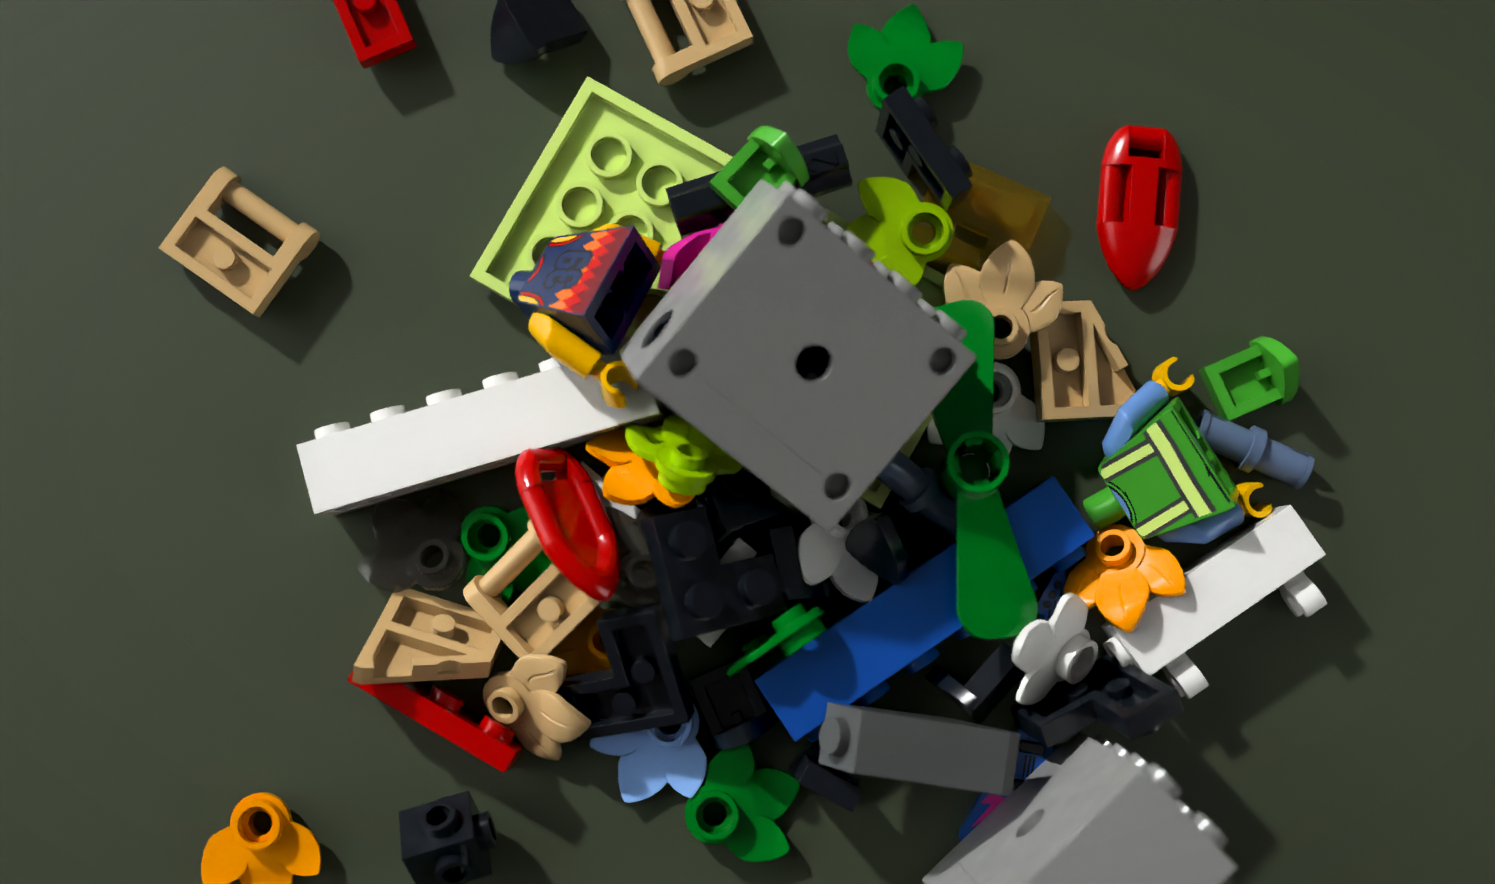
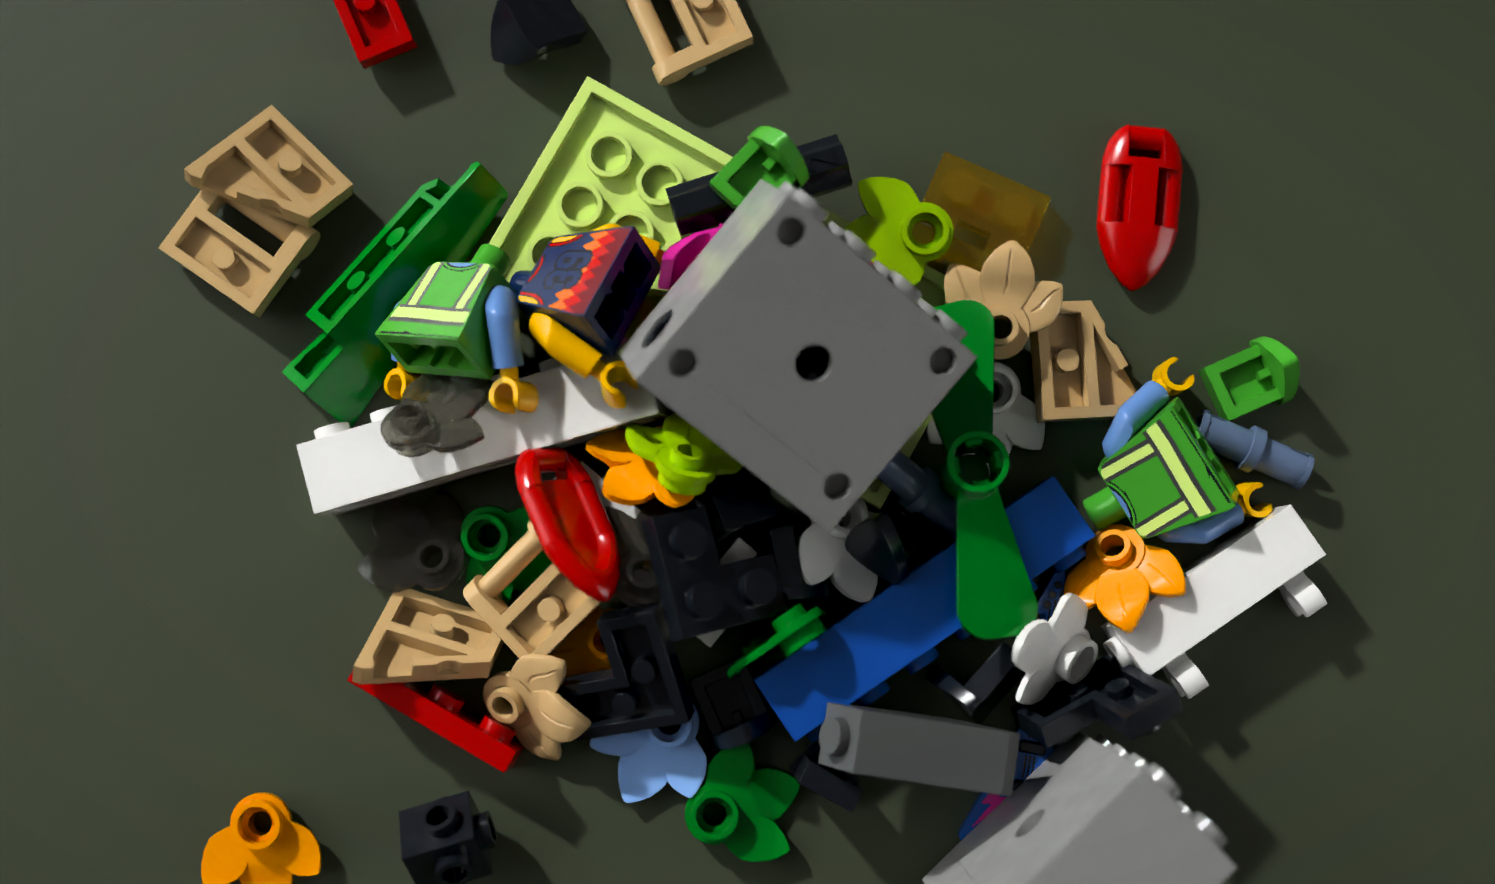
(272, 171): none -> tan wing
(435, 225): none -> green wedge
(436, 415): none -> clear smoke plate
(460, 324): none -> torso
(903, 54): green plate -> none
(910, 136): black plate -> none

